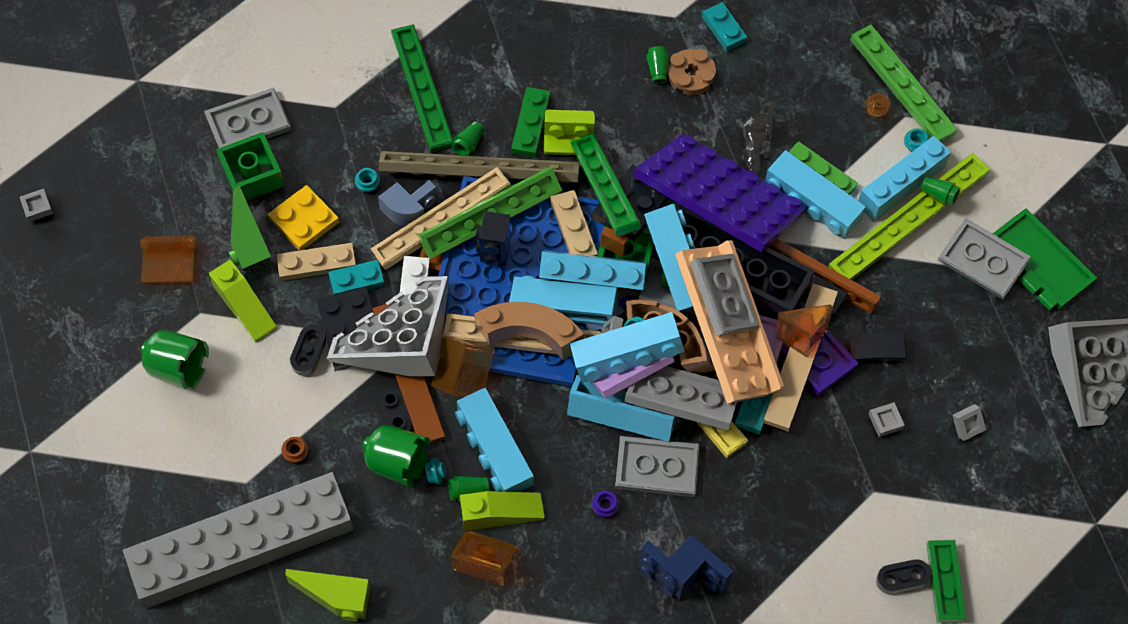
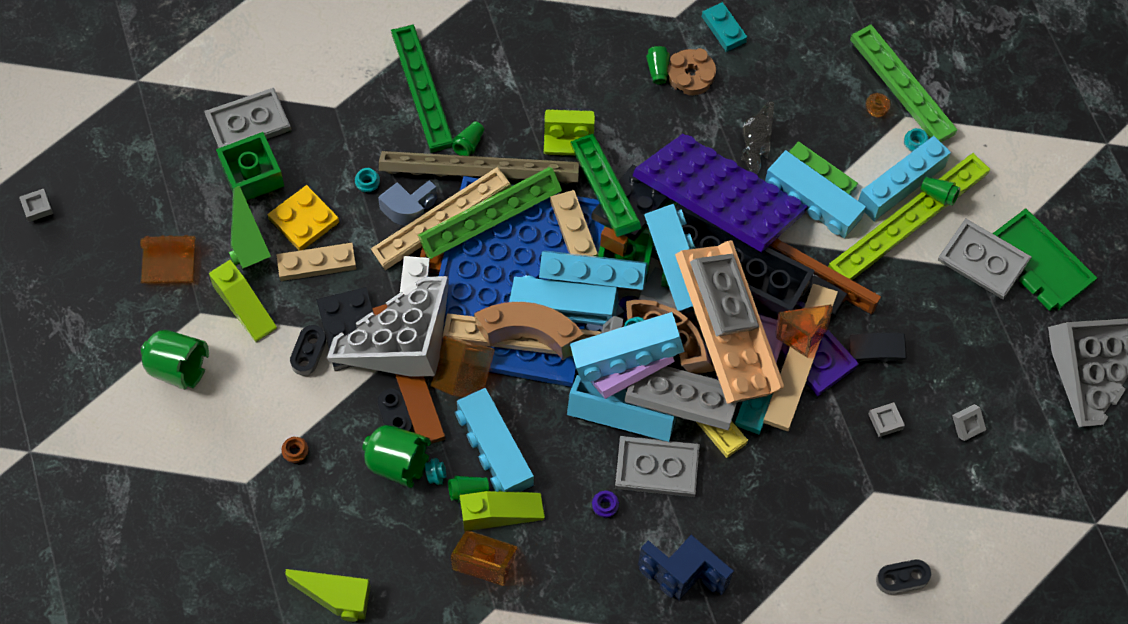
(237, 540): light grey brick -> none
(357, 277): teal plate -> none
(493, 238): black brick -> none
(530, 122): green plate -> none
(946, 581): green plate -> none

